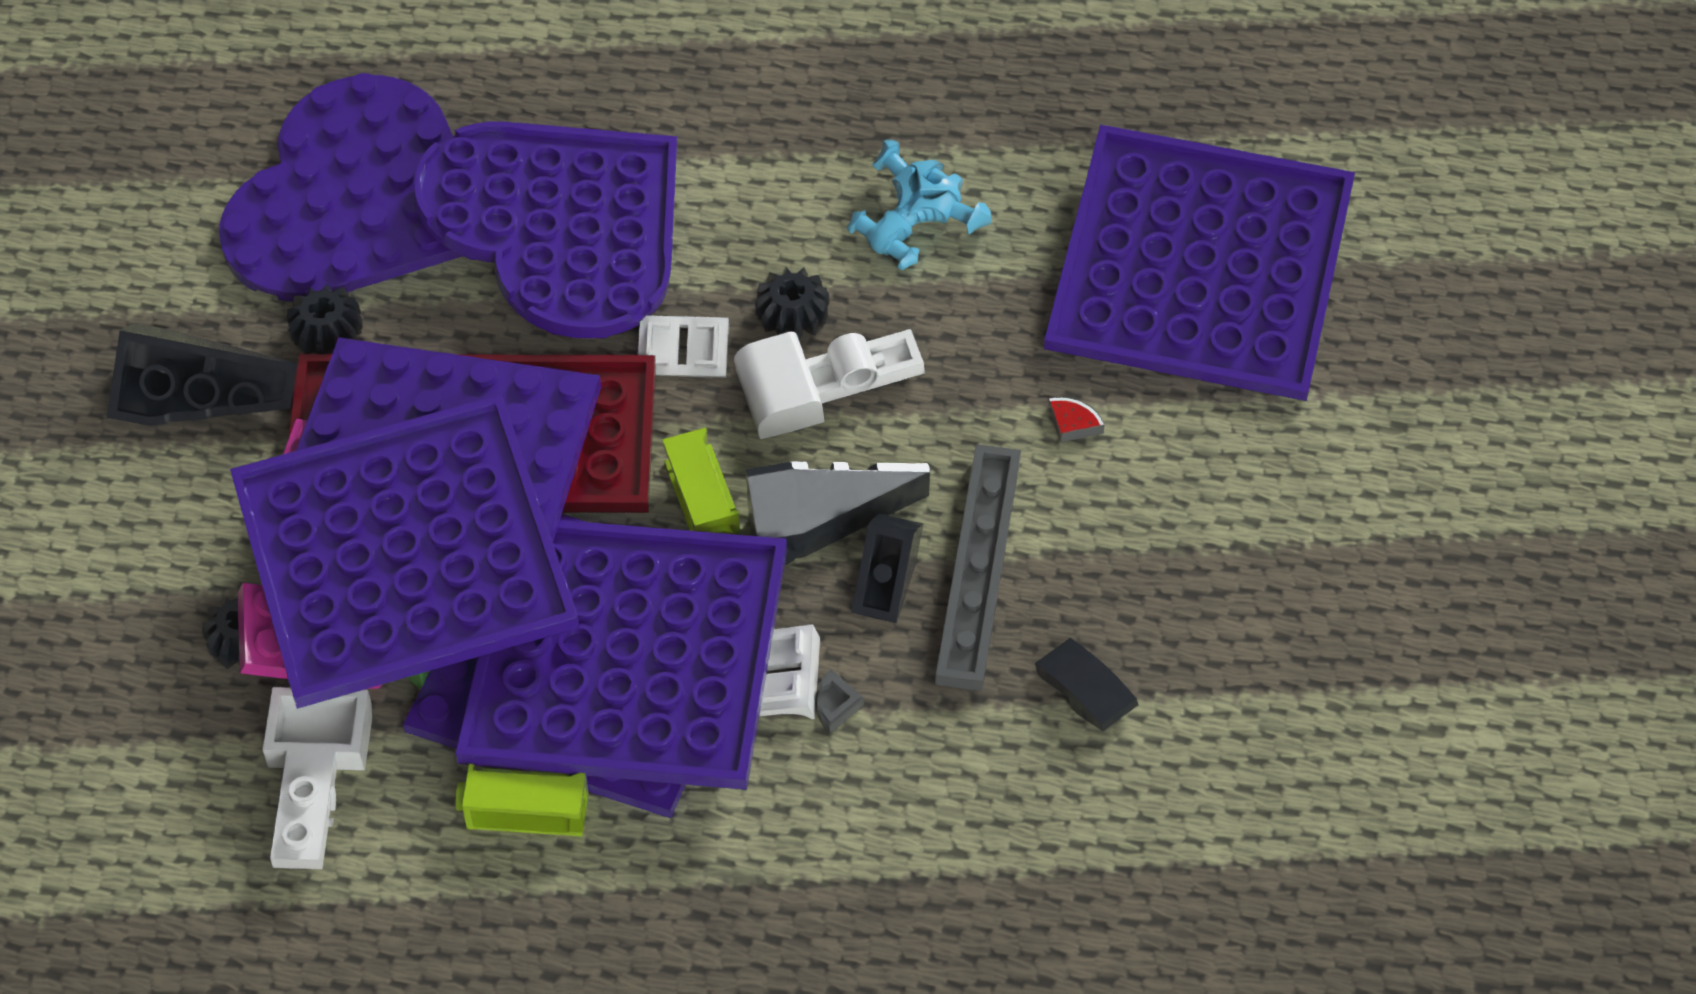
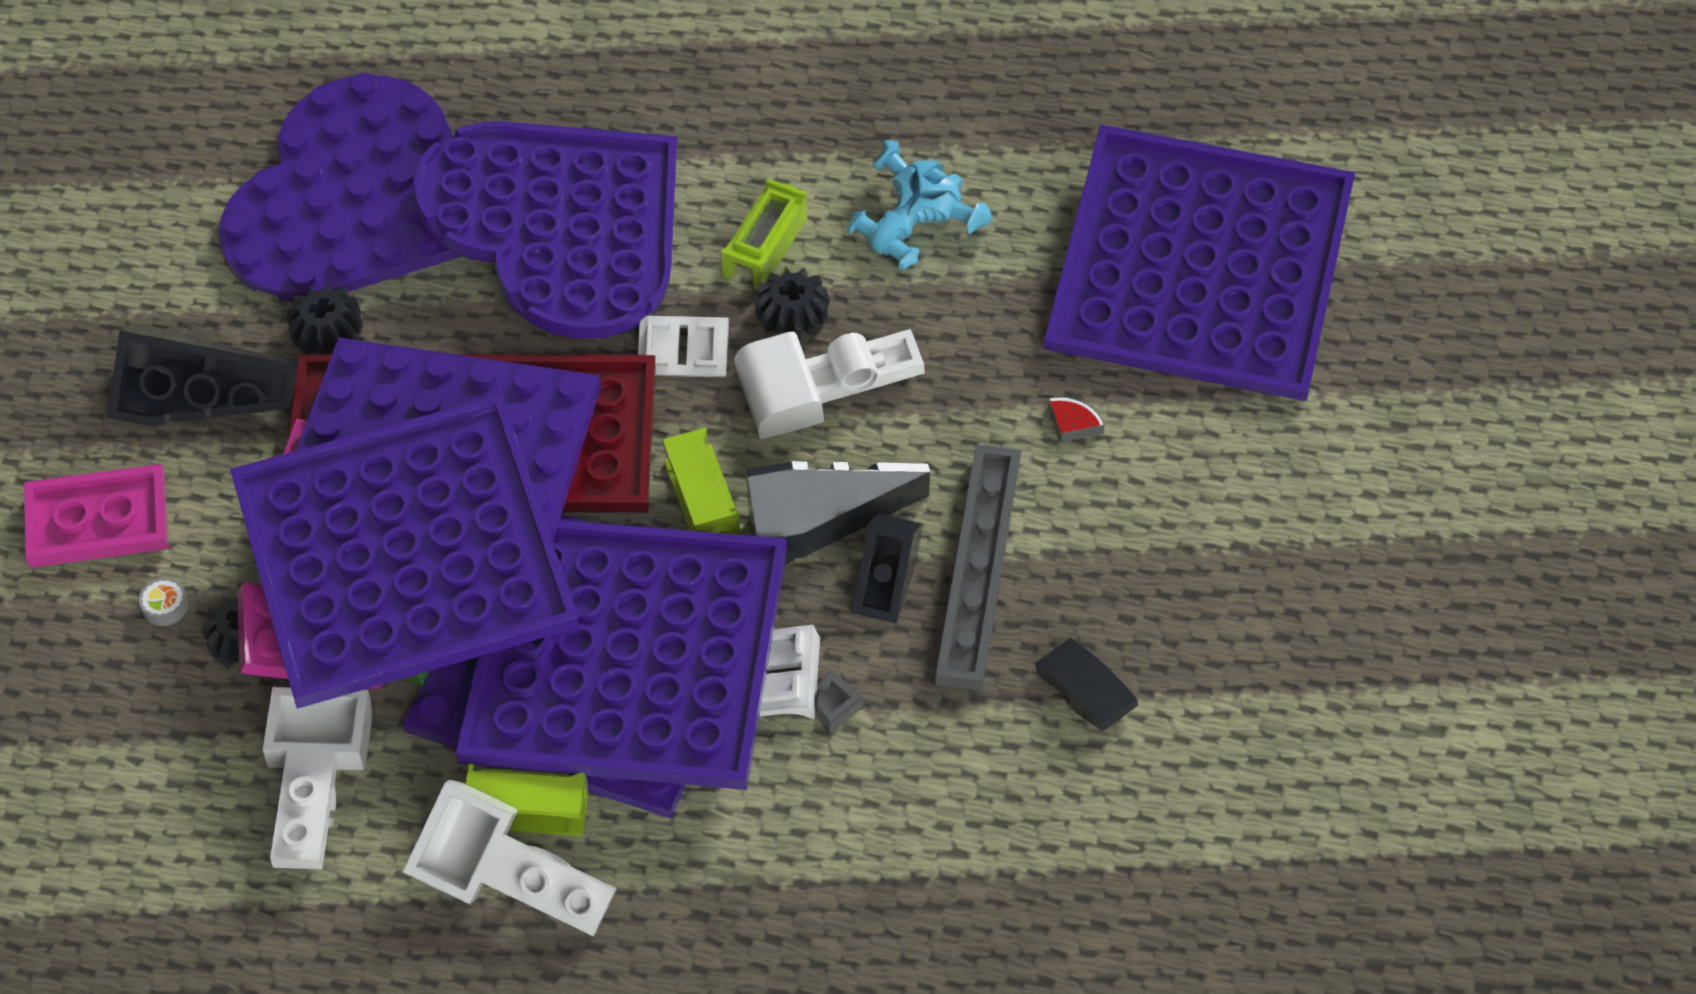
(95, 515): none -> dark pink plate
(163, 601): none -> tile
(469, 846): none -> white plate
(766, 231): none -> lime window

